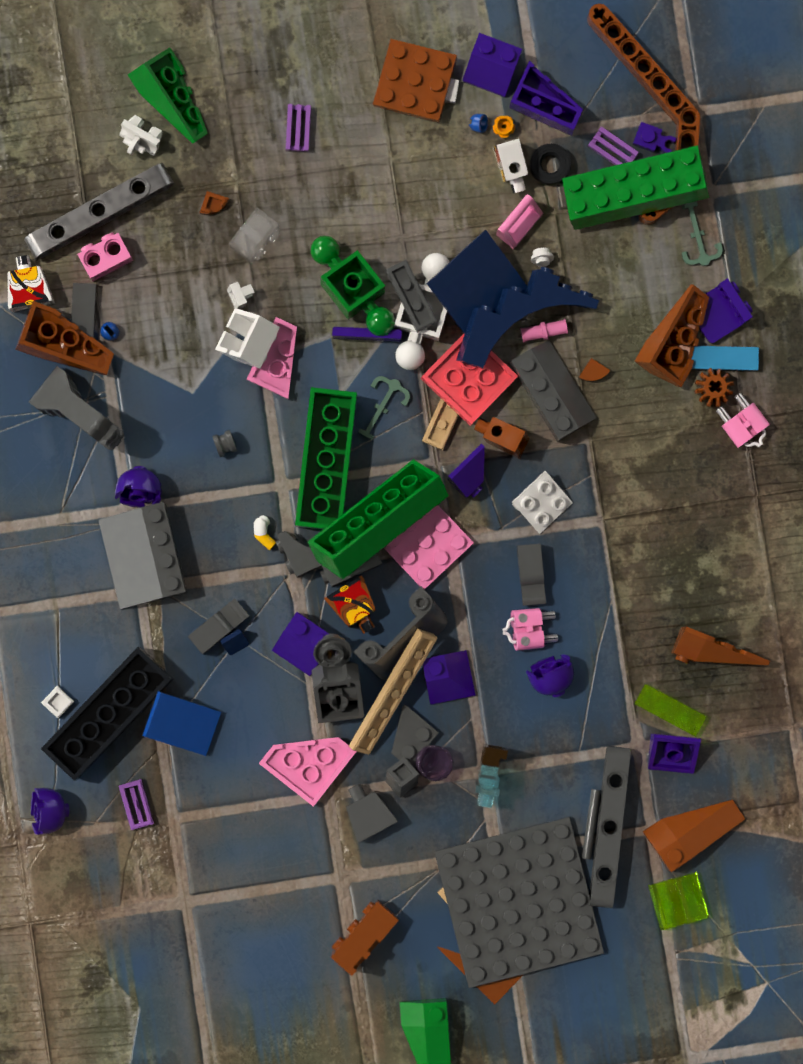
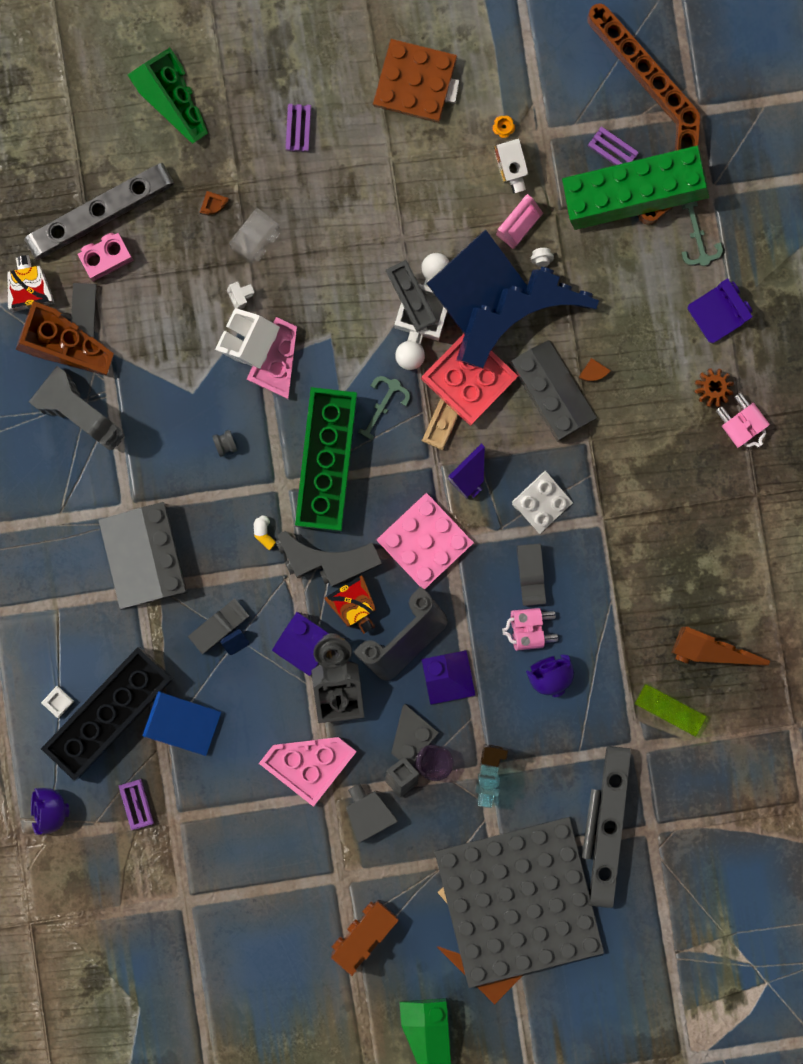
(104, 333): blue hinge -> none
(138, 487): dark purple cylinder -> none
(139, 139): white hips -> none
(357, 271): green brick -> none
(364, 334): dark purple tile -> none
(378, 519): green brick -> none
(393, 691): tan tile -> none
(479, 123): blue hinge -> none
(492, 65): dark purple slope -> none
(510, 441): dark orange torso -> none
(544, 330): bright pink pin -> none
(545, 101): dark purple wedge -> none
(550, 150): black tyre -> none
(650, 137): dark purple plate -> none
(672, 343): dark orange wedge -> none
(673, 753): dark purple slope -> none
(678, 901): clear neon green slope -> none
(689, 833): dark orange wedge -> none
(726, 358): dark azure tile -> none

